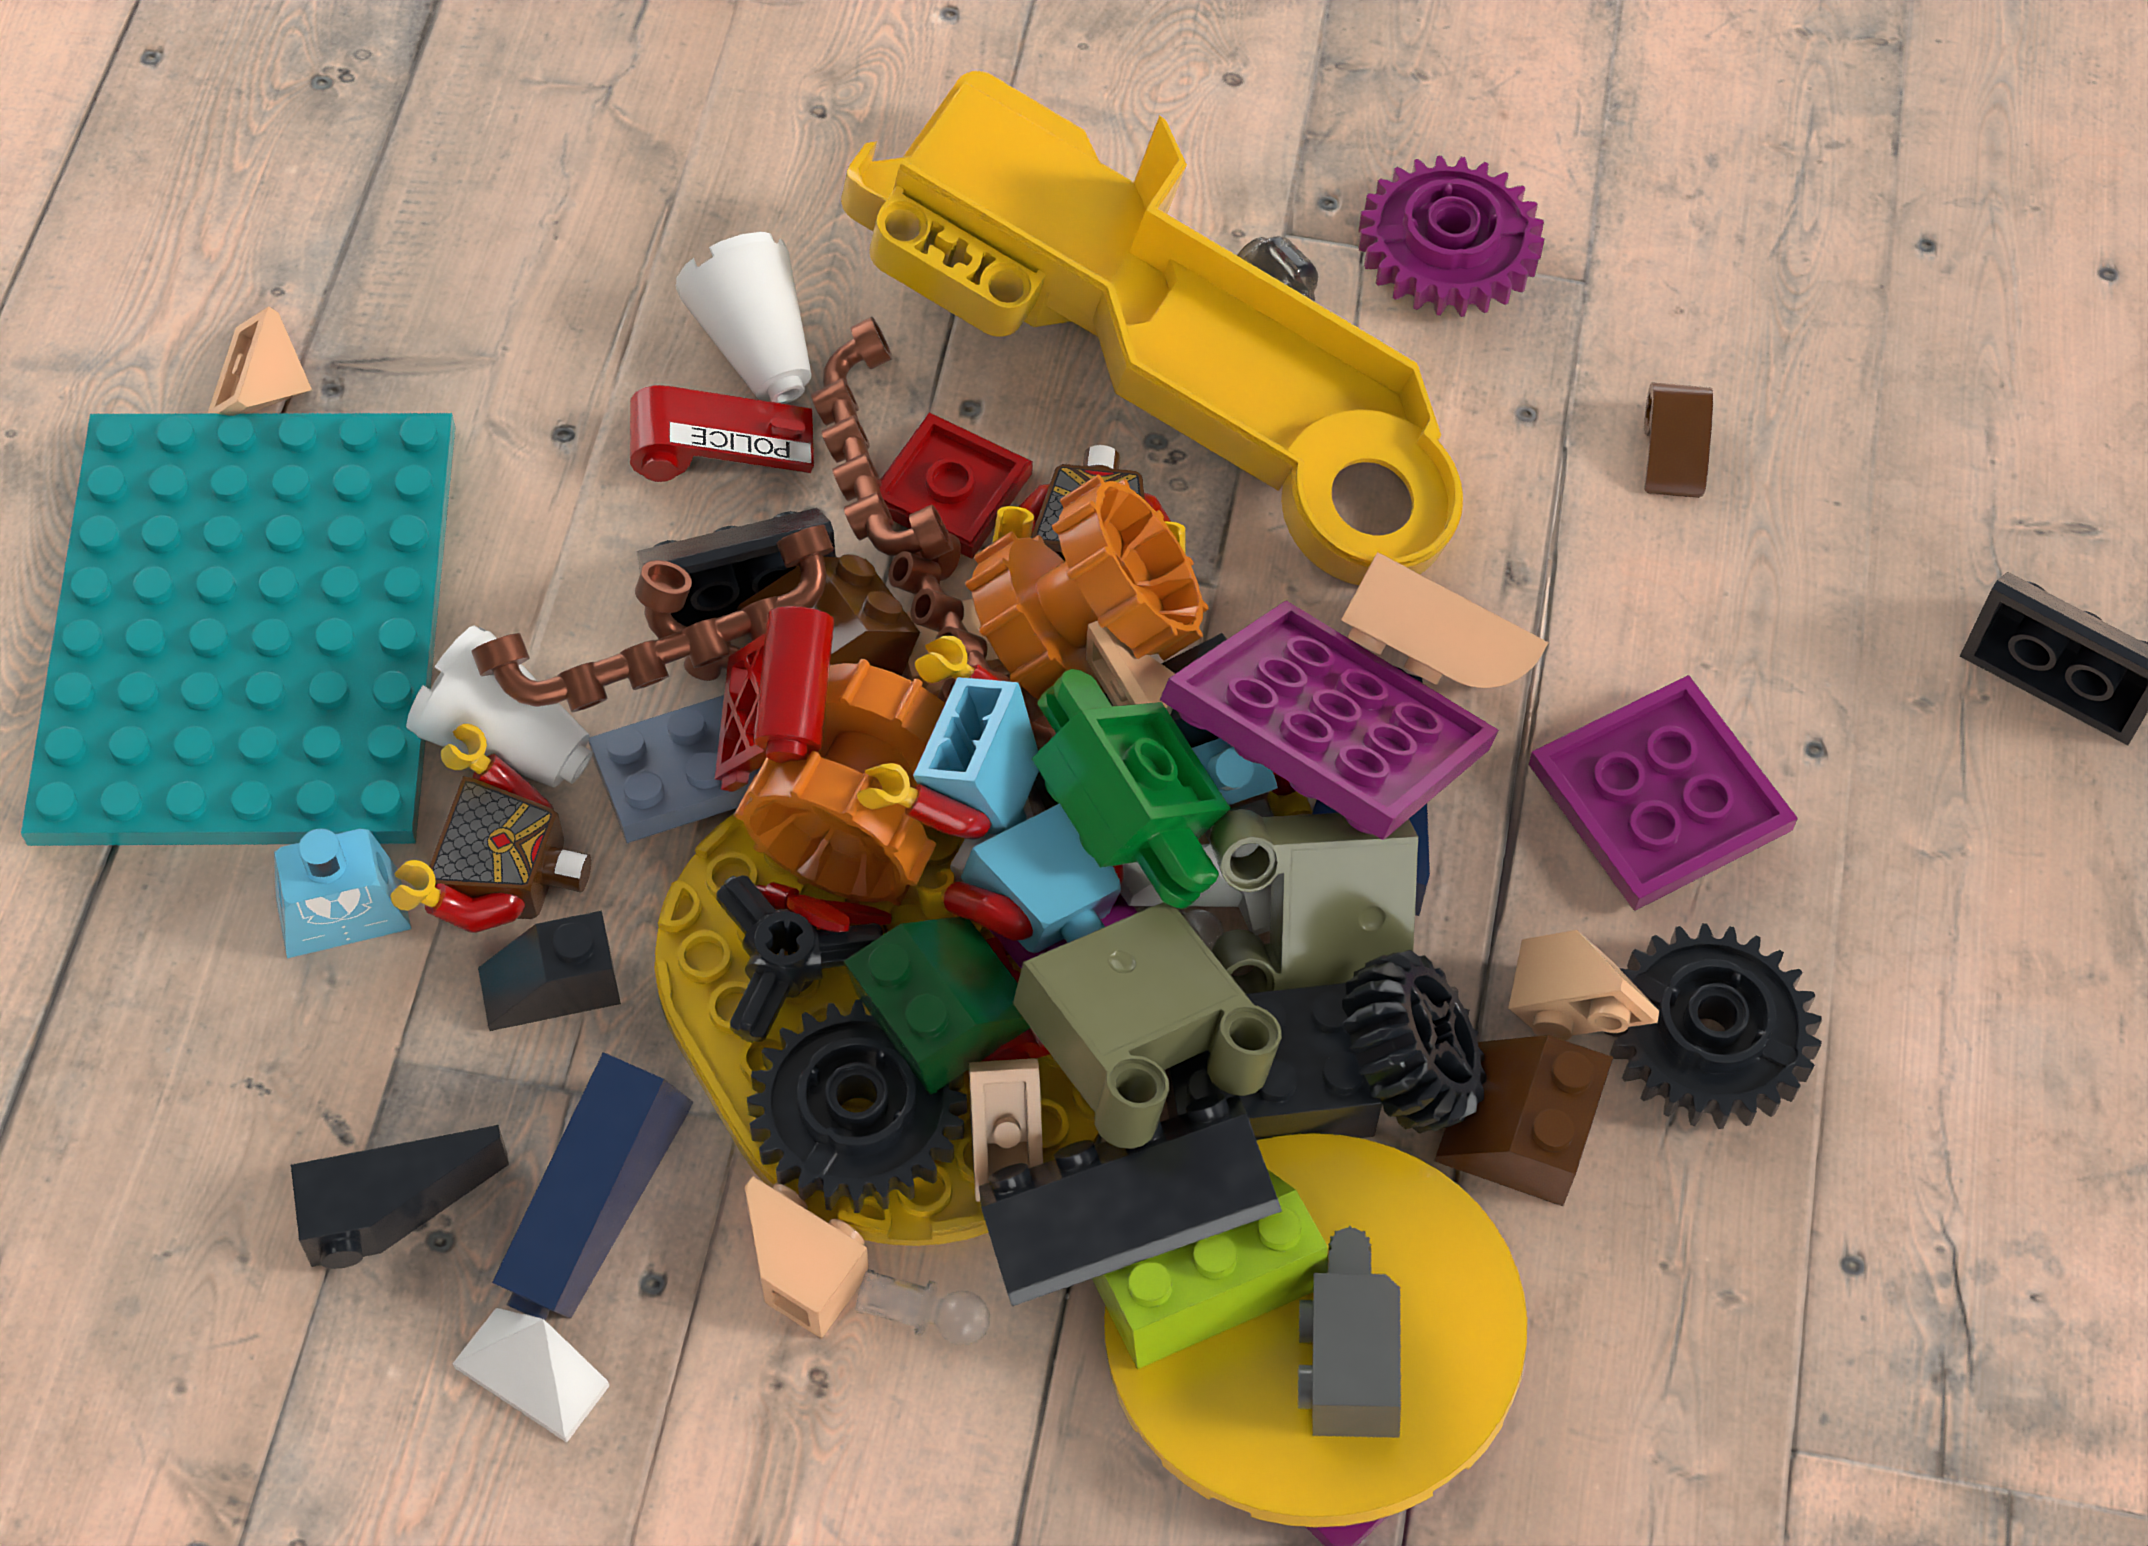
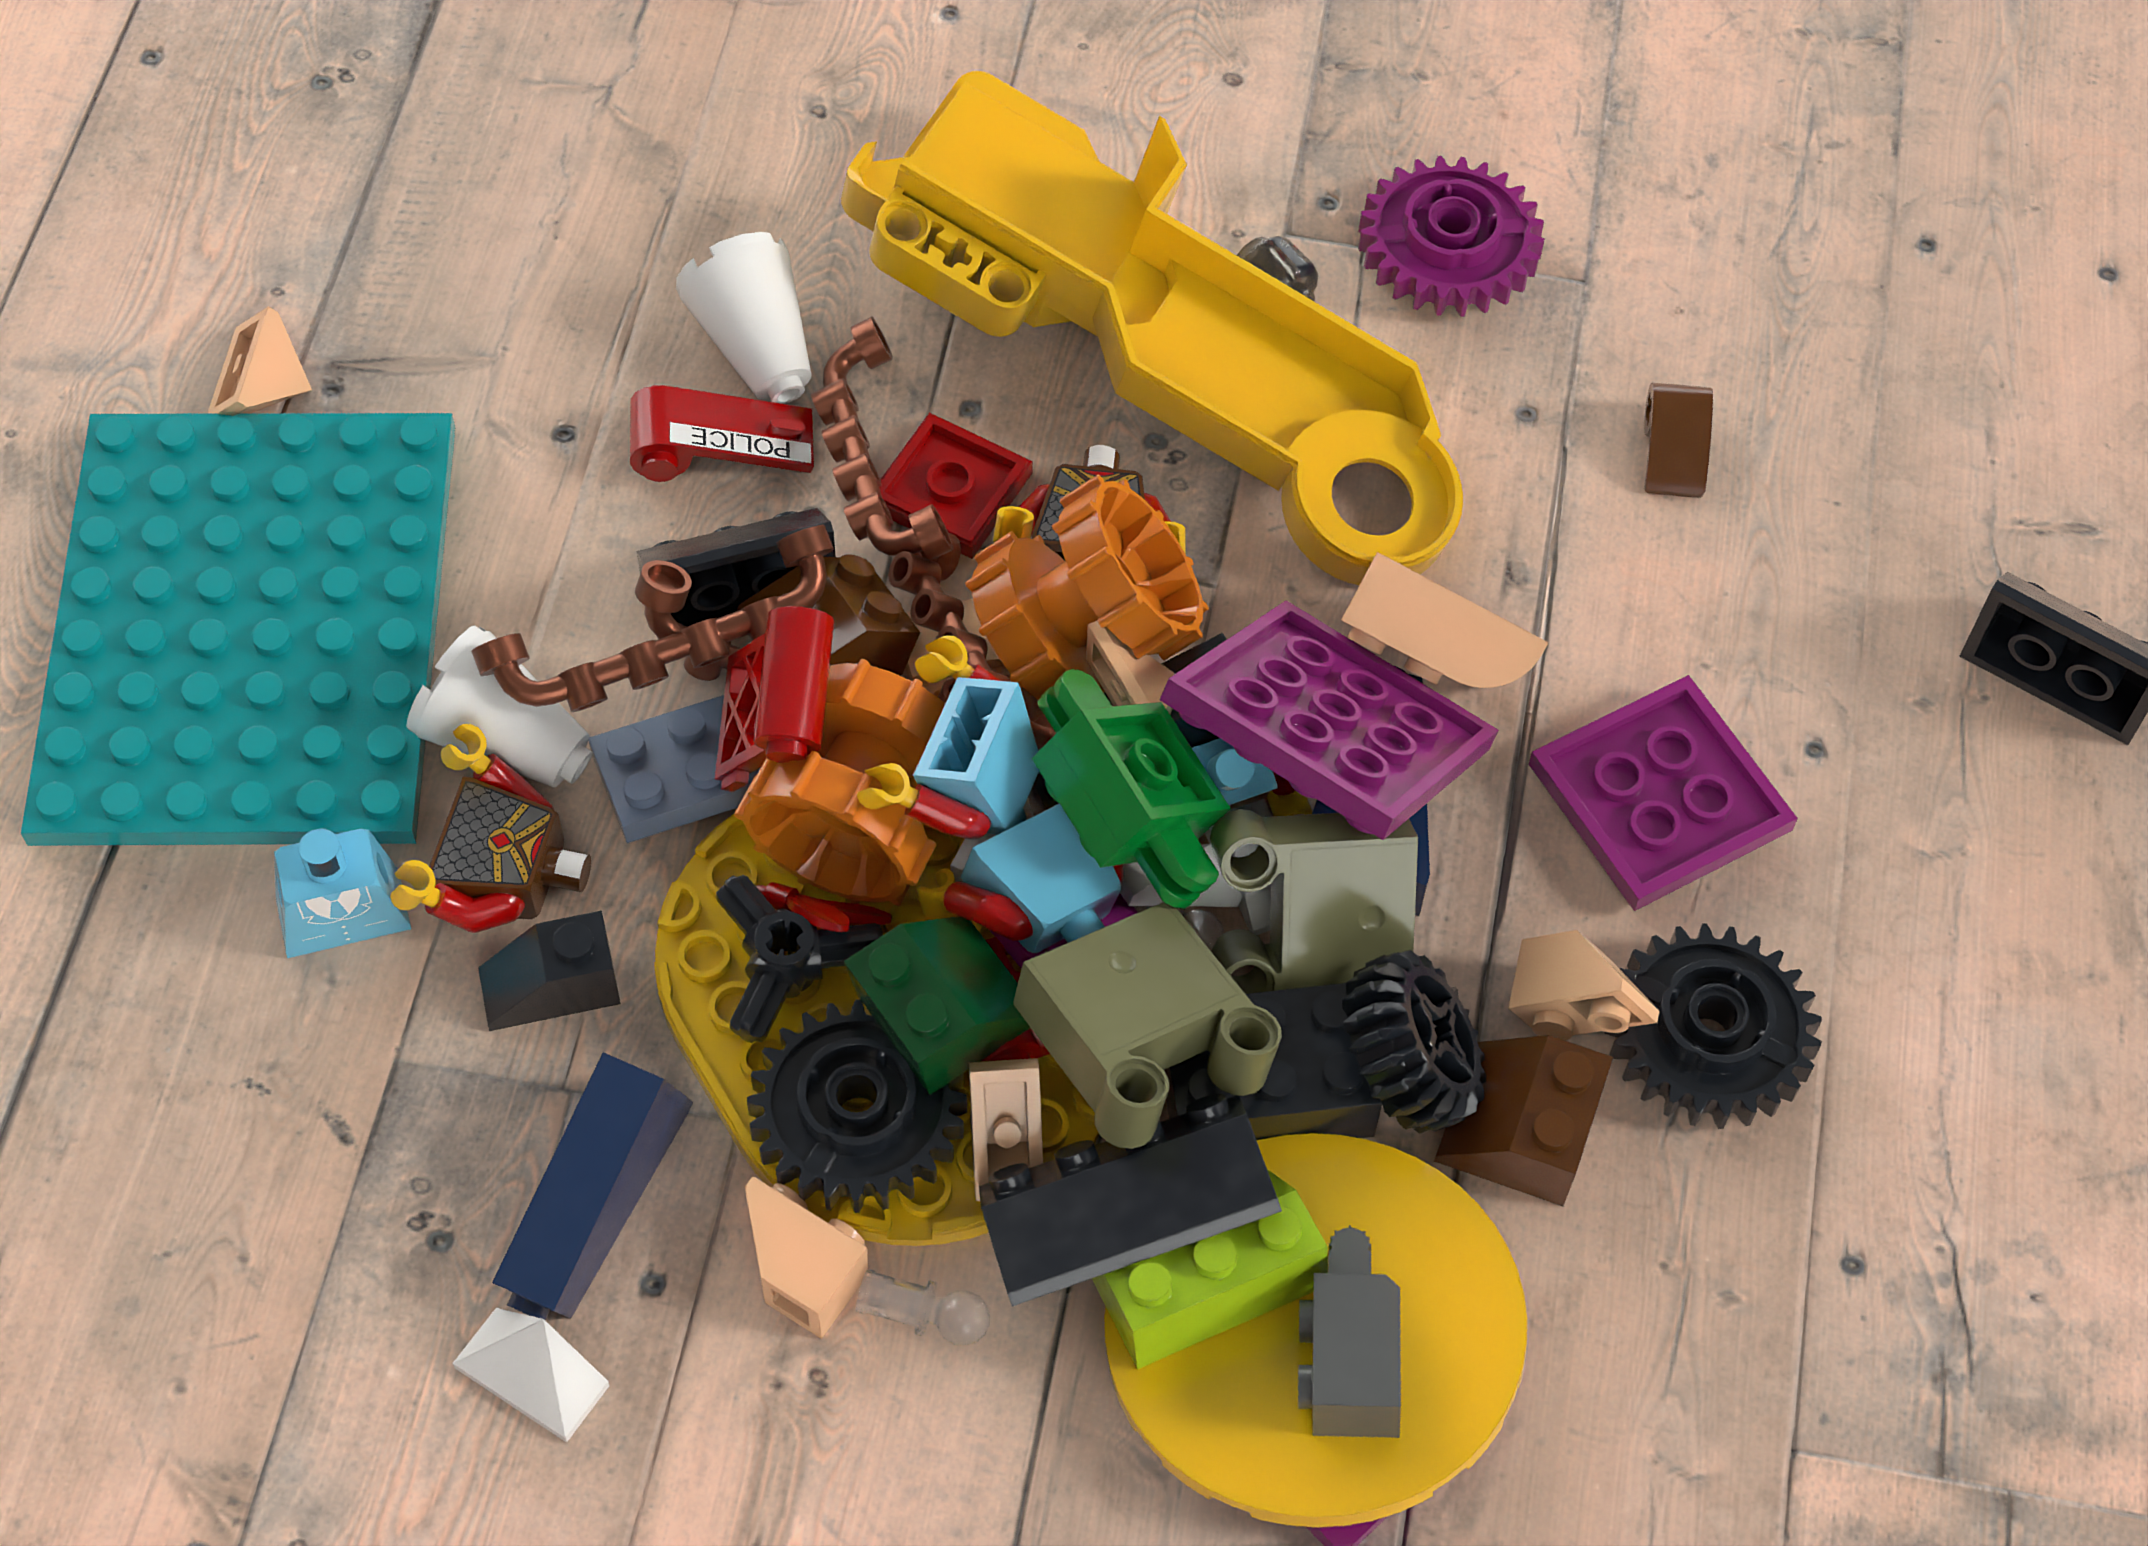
(379, 1195): black slope -> none

